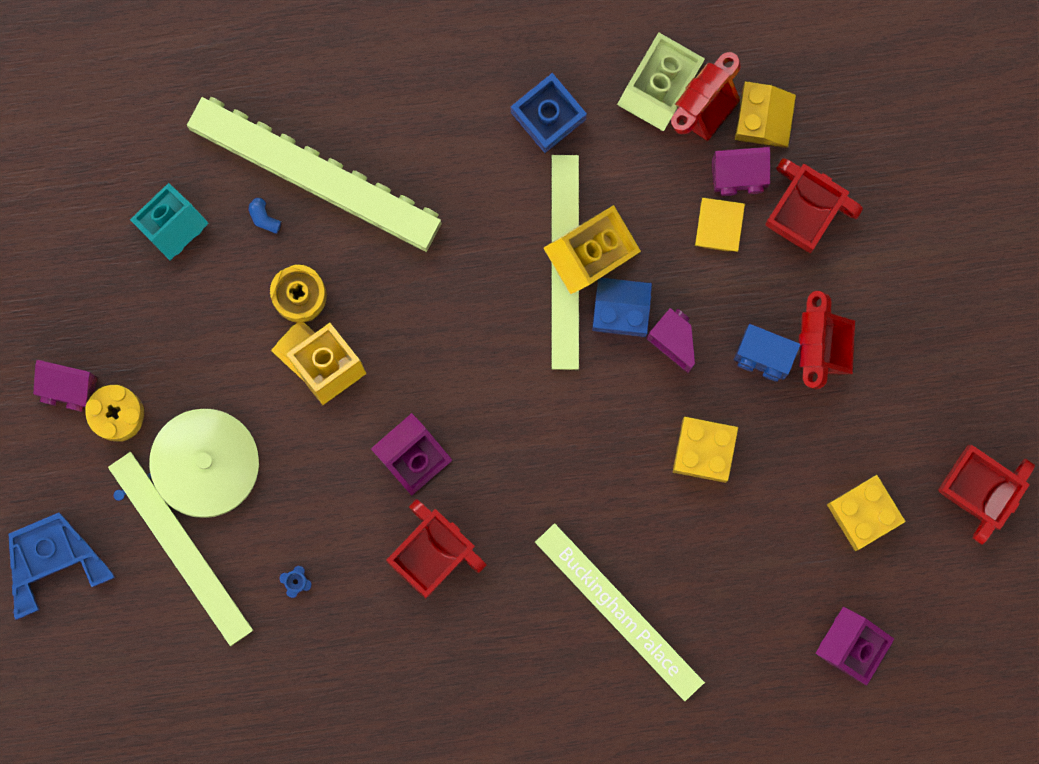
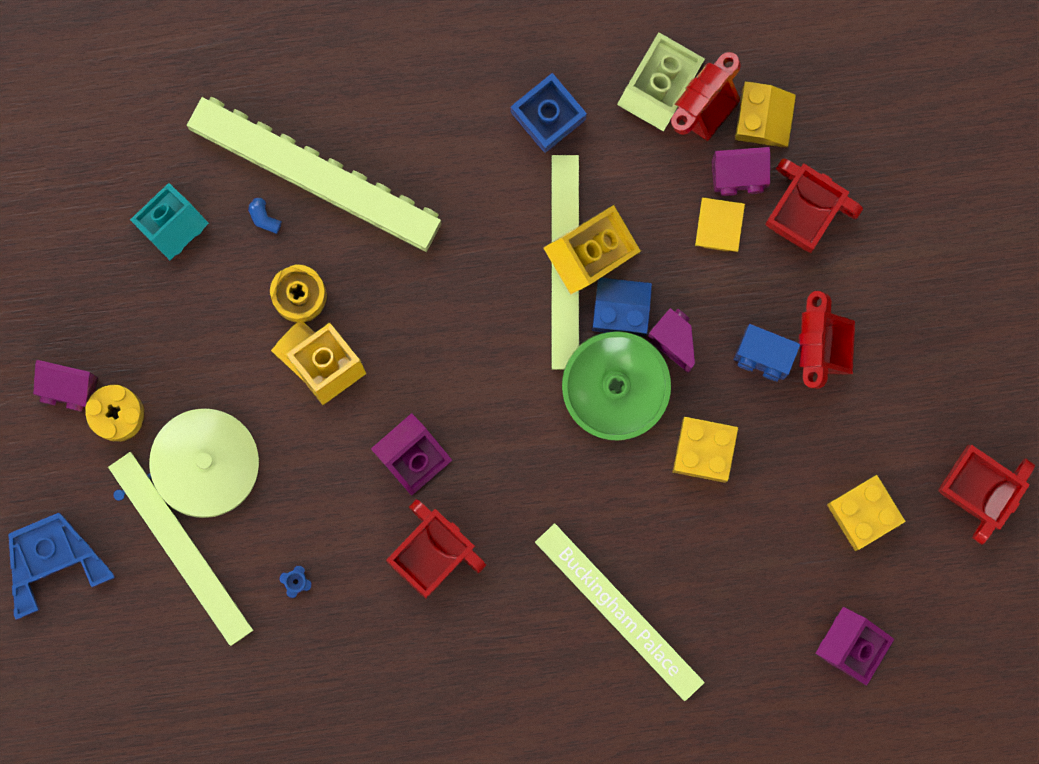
(616, 385): none -> bright green dish

